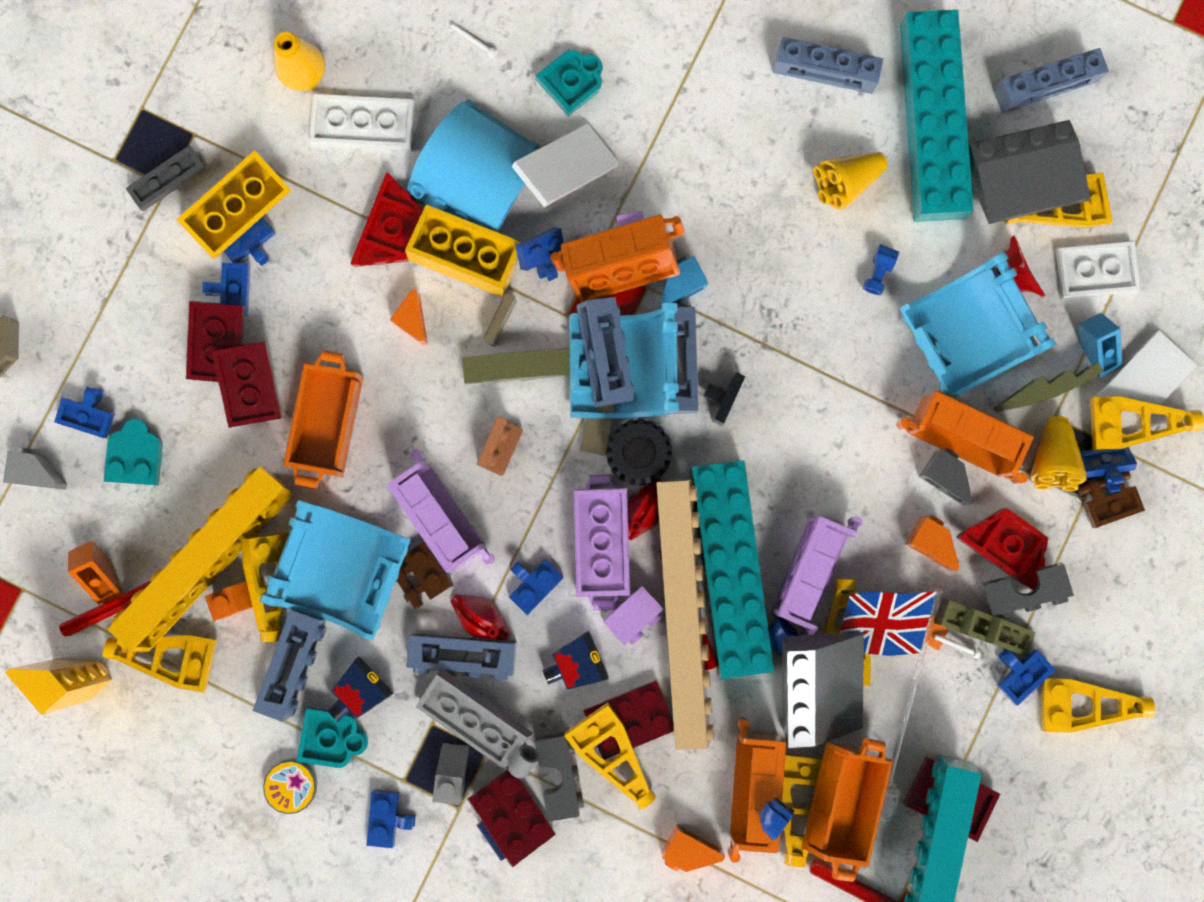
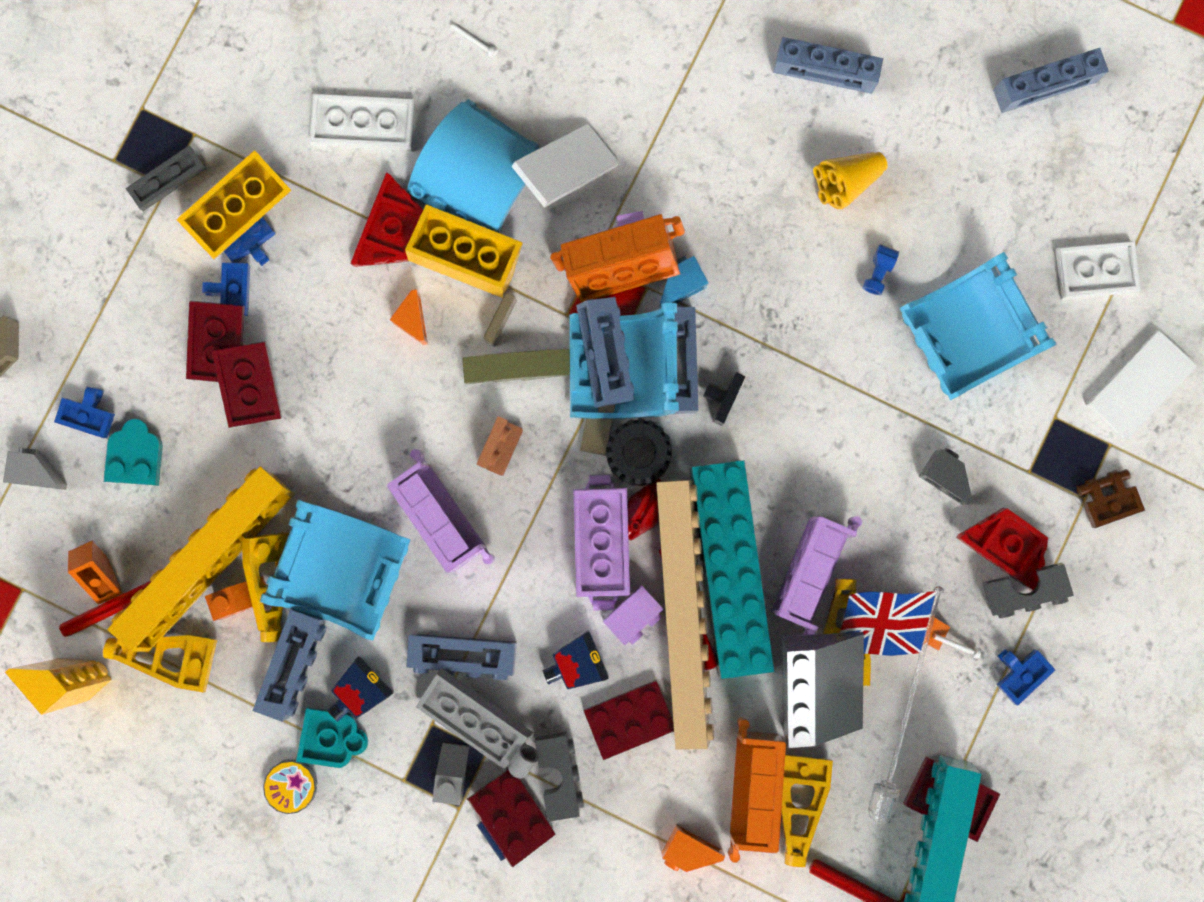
(297, 62): yellow cone -> none
(323, 420): orange container -> none
(385, 819): blue plate -> none
(427, 572): reddish brown plate -> none
(480, 617): red hat -> none
(534, 585): blue plate -> none
(537, 252): blue plate -> none
(571, 79): teal plate -> none
(594, 730): yellow plate -> none
(775, 817): blue piece -> none
(777, 630): blue piece -> none
(848, 805): orange container -> none
(934, 542): orange slope -> none
(936, 115): teal brick -> none
(970, 434): orange container -> none
(984, 627): olive slope -> none
(1024, 278): red hat -> none
(1028, 171): dark grey slope -> none
(1041, 390): olive slope -> none
(1057, 713): yellow plate -> none
(1058, 457): yellow cone -> none
(1093, 212): yellow plate -> none
(1101, 343): dark azure slope -> none
(1107, 423): yellow plate -> none
(1110, 464): blue plate -> none

